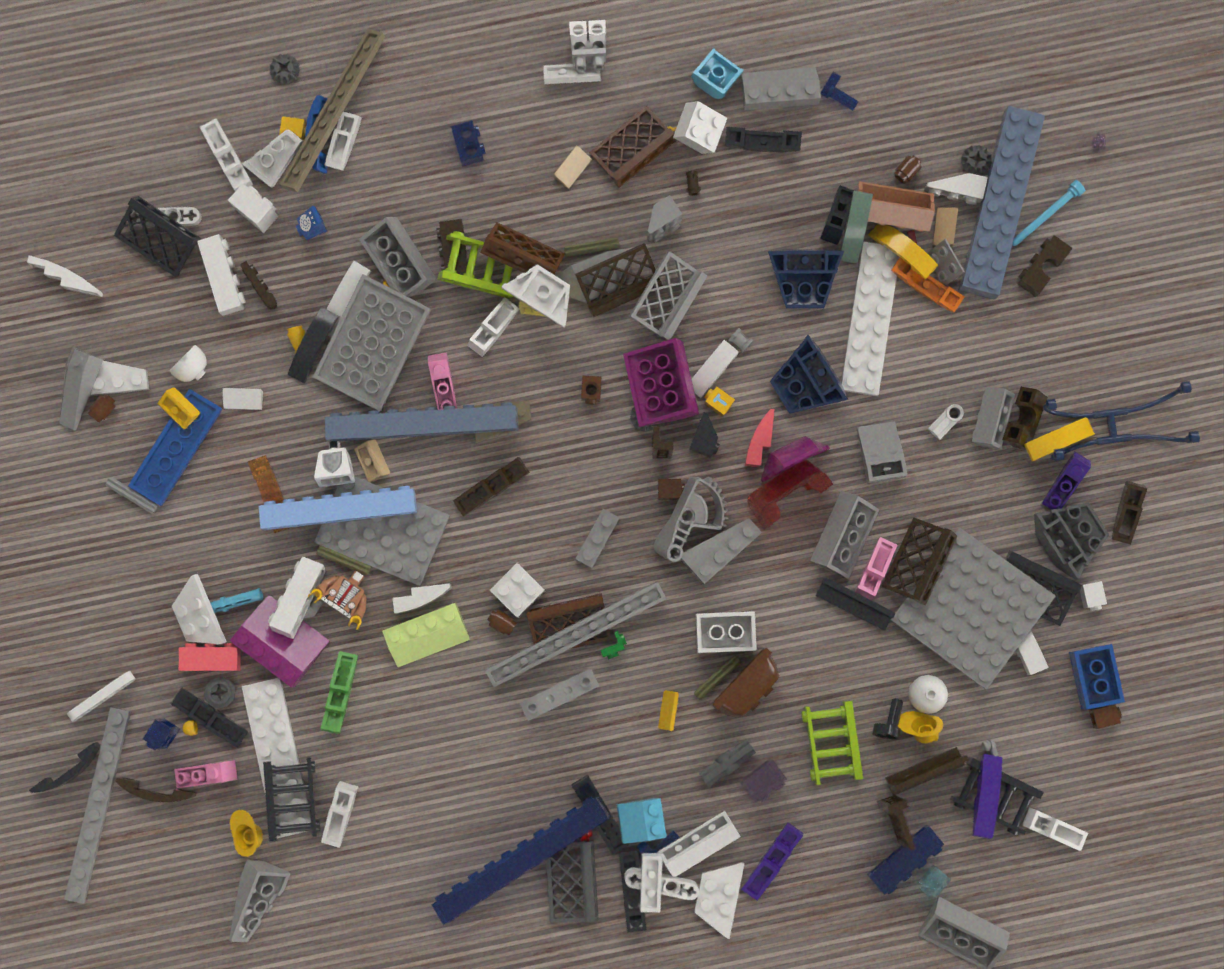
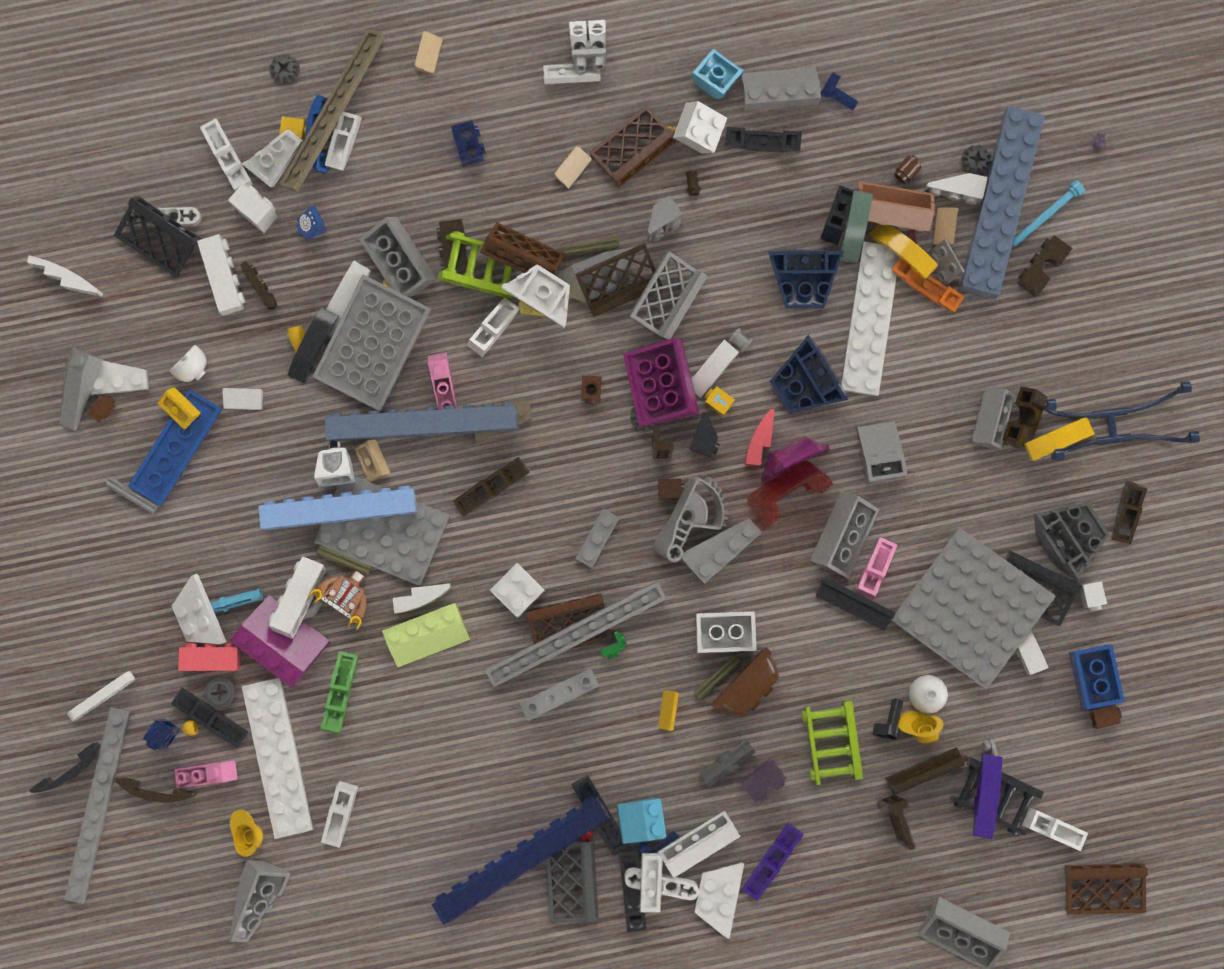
(266, 481): clear orange slope -> none
(273, 790): black fence -> none
(428, 53): none -> tan slope
(501, 622): reddish brown brick -> none
(903, 861): clear blue brick -> none
(933, 881): clear light blue brick -> none
(934, 563): dark brown fence -> none
(945, 422): white piece -> none
(1067, 481): dark purple slope -> none
(1110, 872): none -> reddish brown fence

